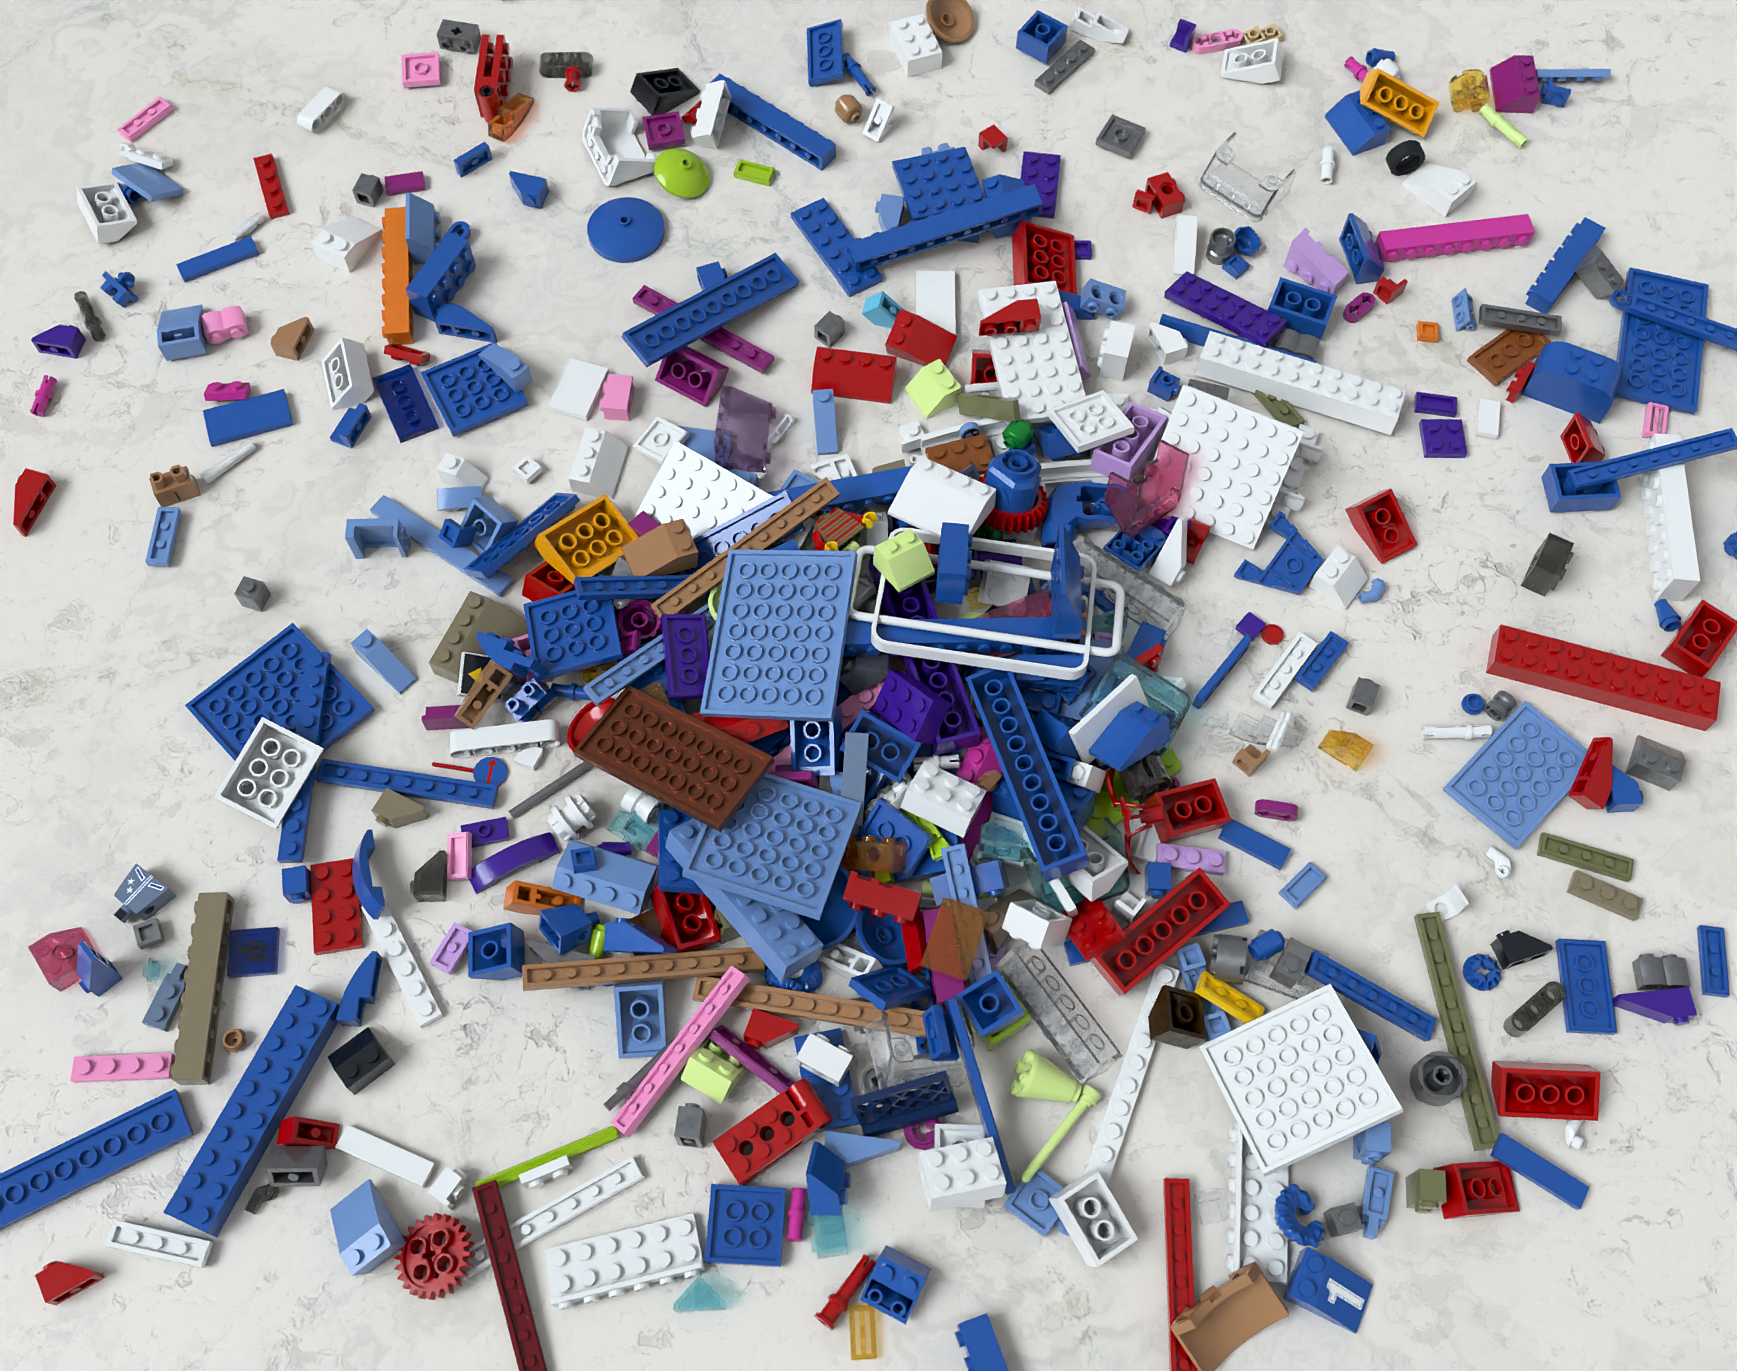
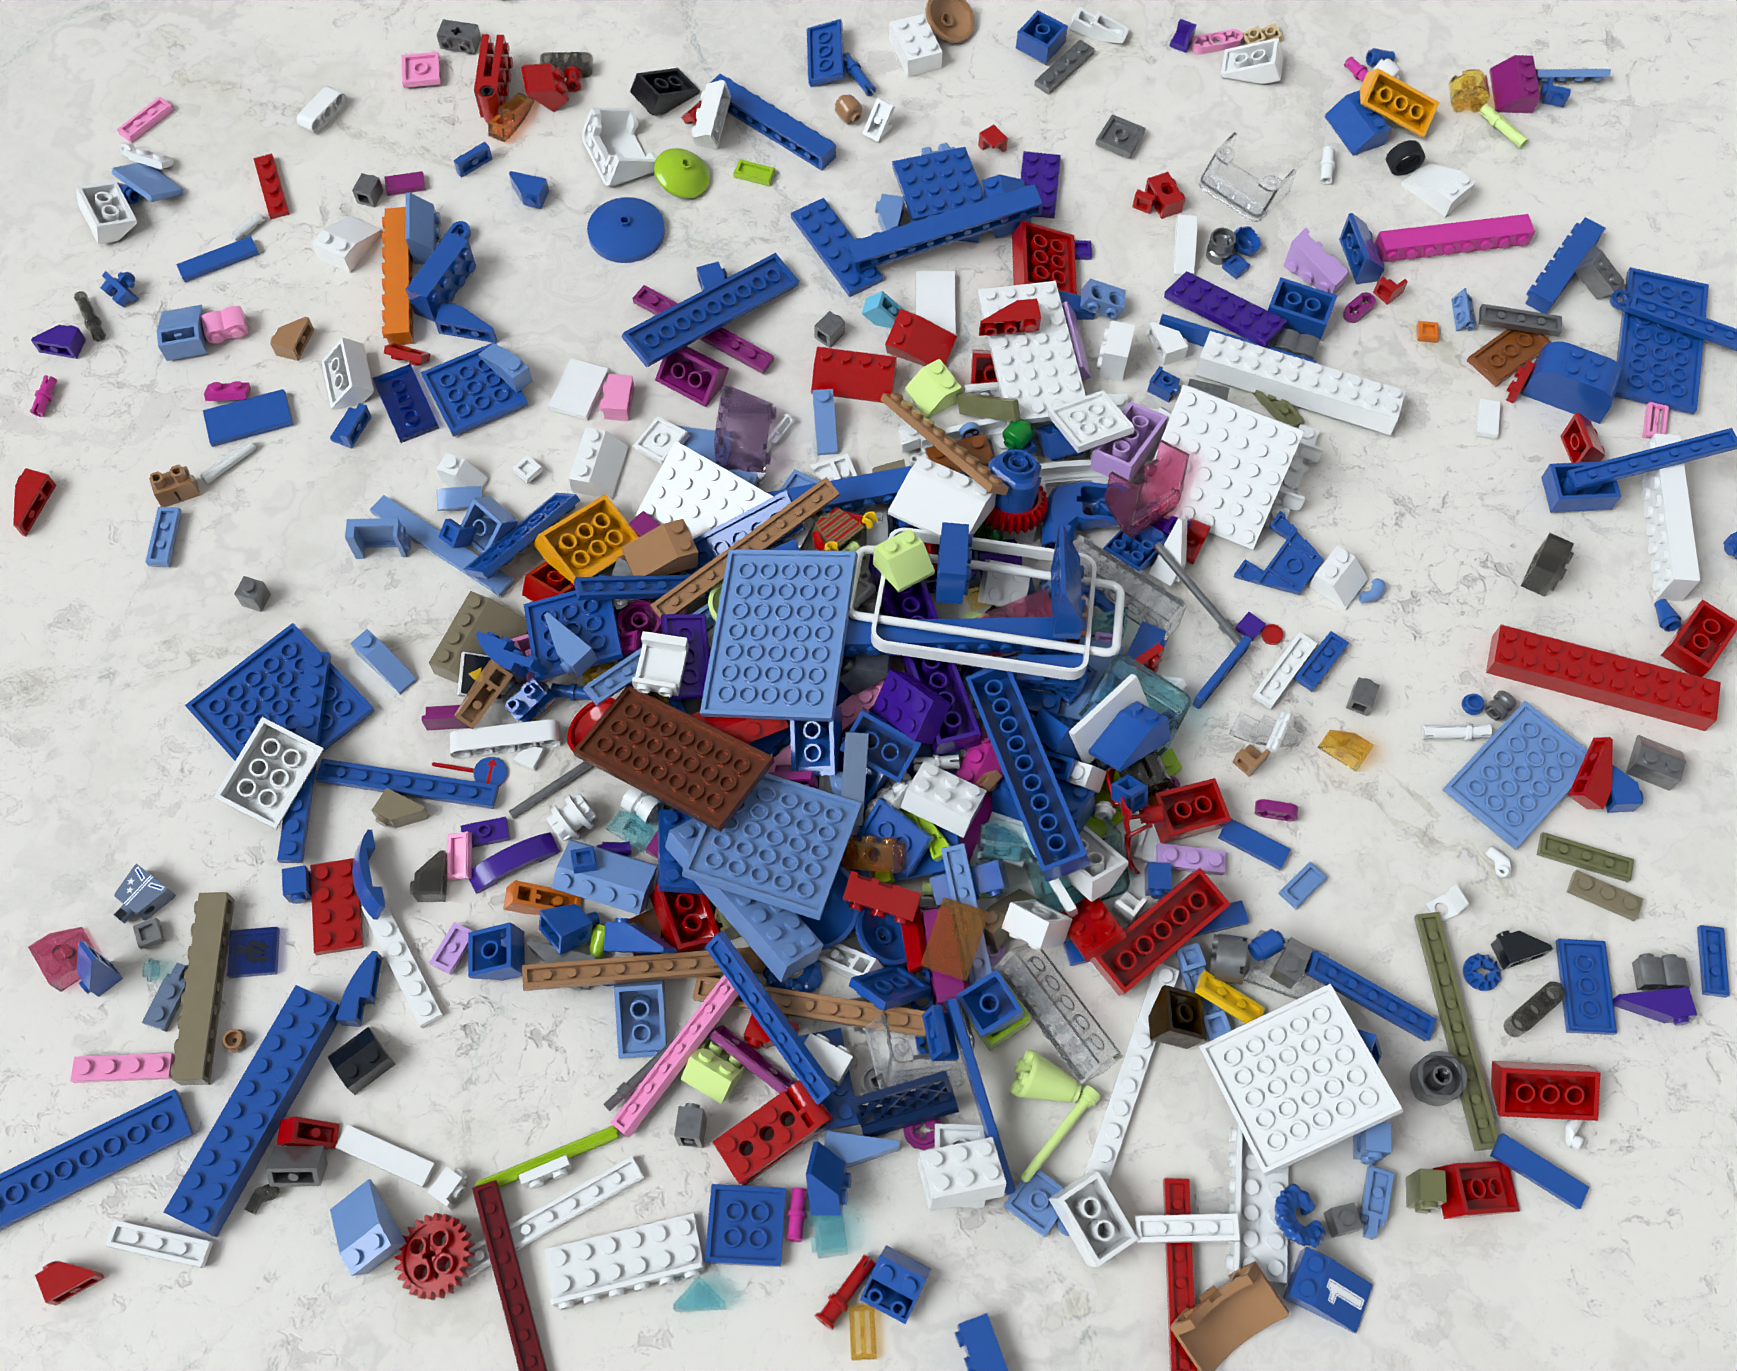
(545, 85): none -> red slope
(572, 651): none -> medium blue slope
(661, 664): none -> white panel
(663, 130): magenta plate -> none
(770, 1018): none -> blue plate
(945, 444): none -> medium nougat plate
(1104, 809): none -> white plate
(1133, 790): none -> blue brick
(1187, 1228): none -> white plate
(1224, 625): none -> flat silver bar
(1382, 525): red slope -> none
(1435, 404): dark purple tile -> none
(1443, 438): dark purple plate -> none

